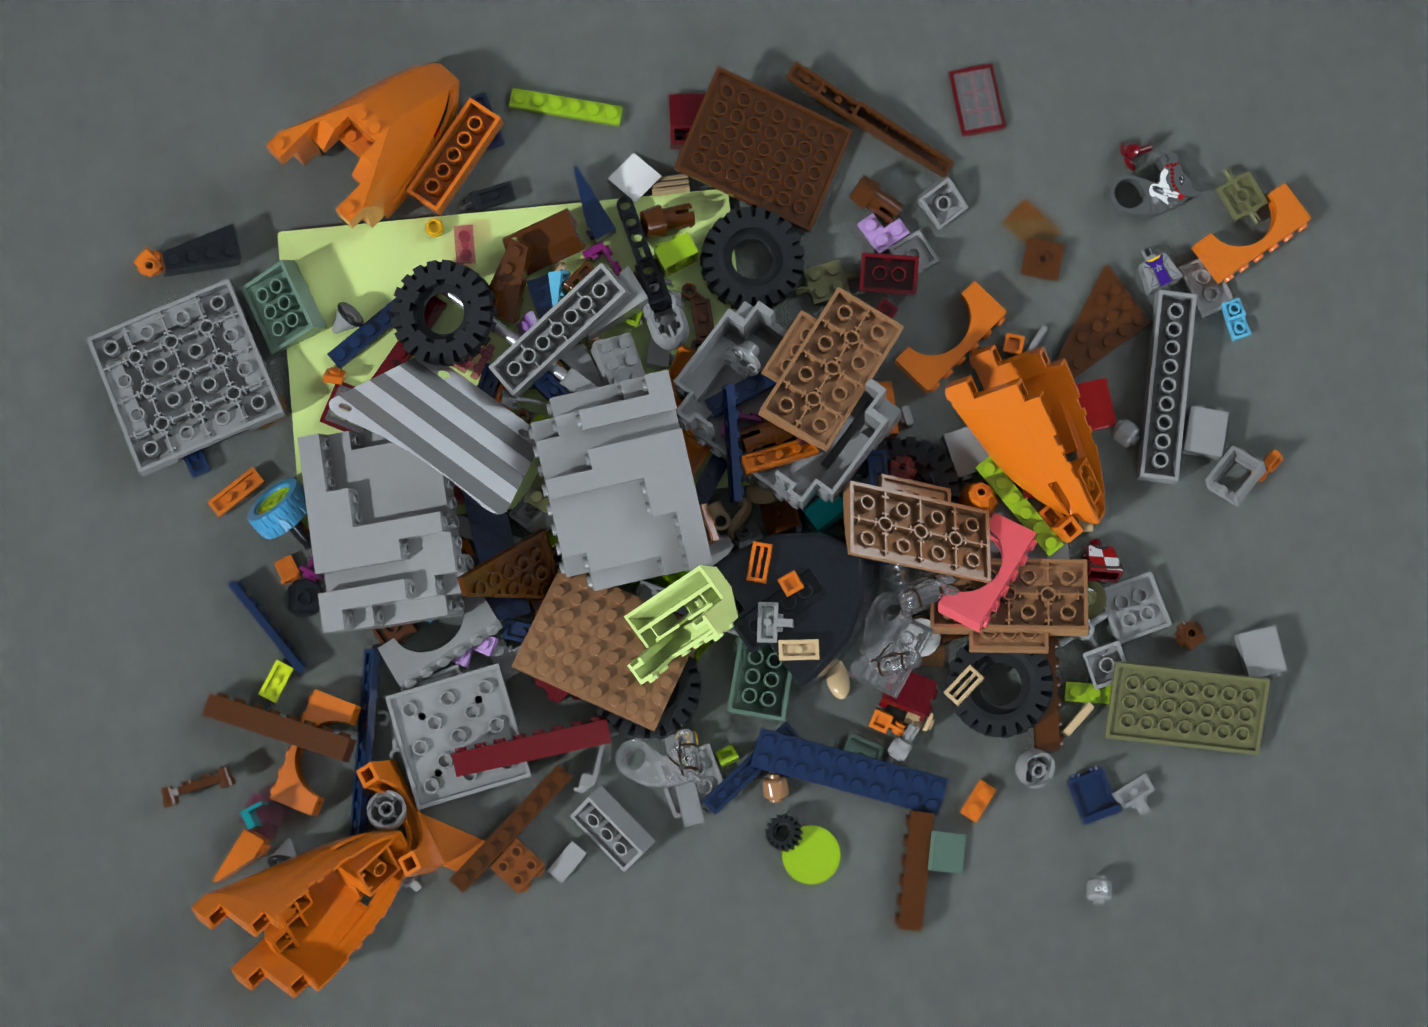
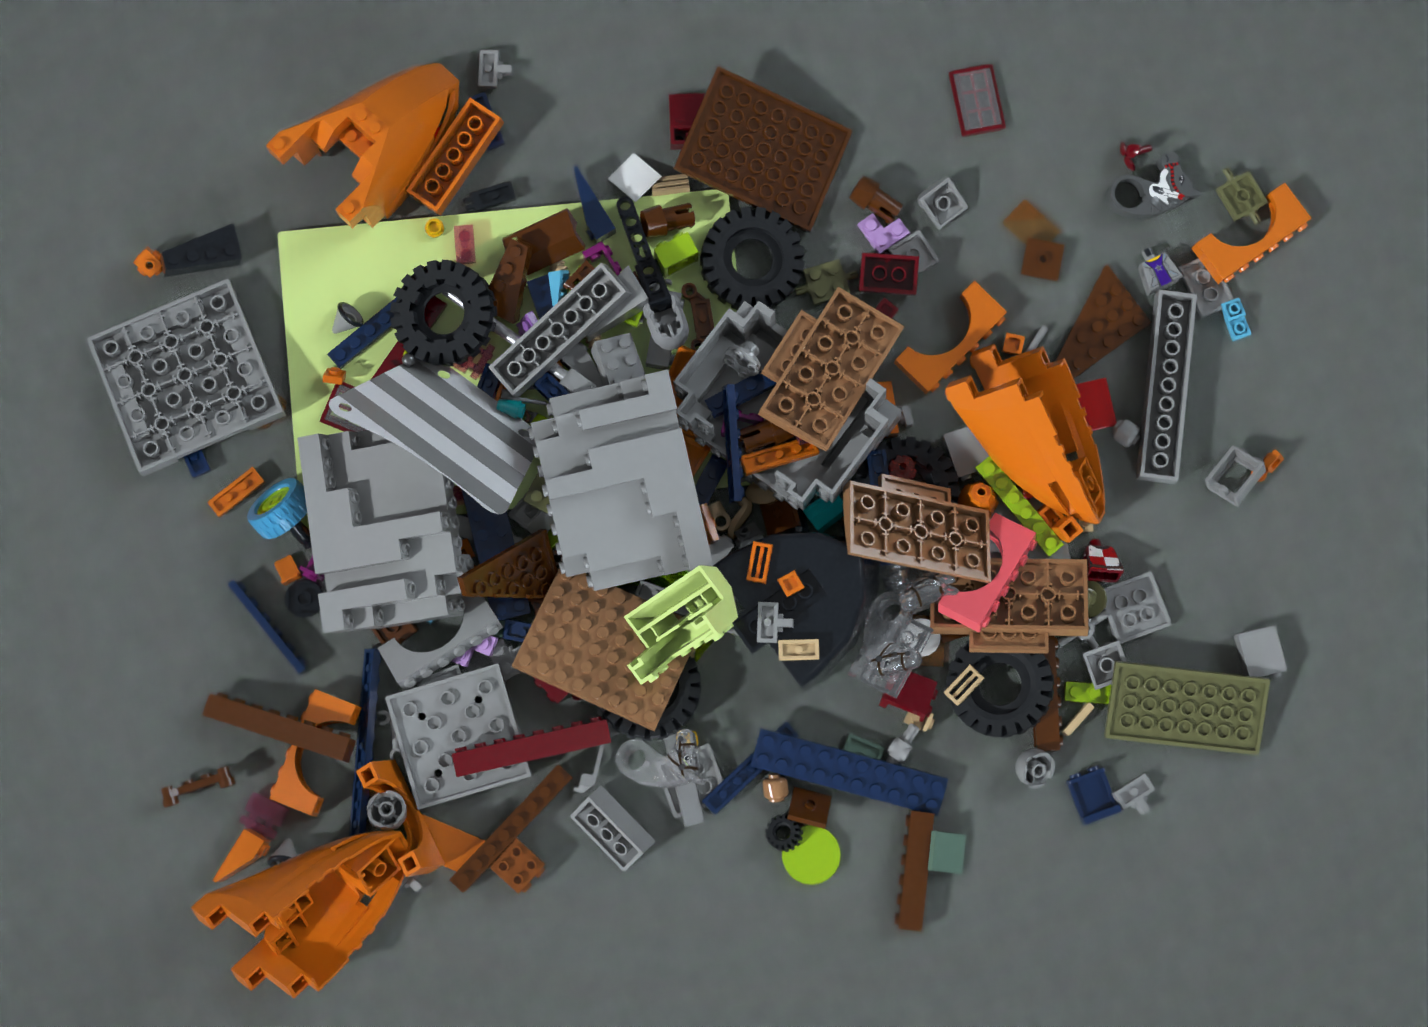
(250, 817): teal panel -> none
(276, 681): neon yellow plate -> none
(283, 306): sand green slope -> none
(408, 359): none -> flat silver piece
(491, 69): none -> light grey hinge
(511, 407): none -> teal cone
(566, 107): lime plate -> none
(567, 861): light grey slope -> none
(727, 756): lime slope -> none
(759, 684): sand green slope -> none
(809, 807): none -> reddish brown plate
(838, 681): tan arm -> none
(869, 120): reddish brown slope -> none
(882, 721): orange plate -> none
(977, 801): orange plate -> none
(1099, 889): light grey head -> none
(1195, 631): reddish brown brick -> none
(1204, 431): light grey brick -> none

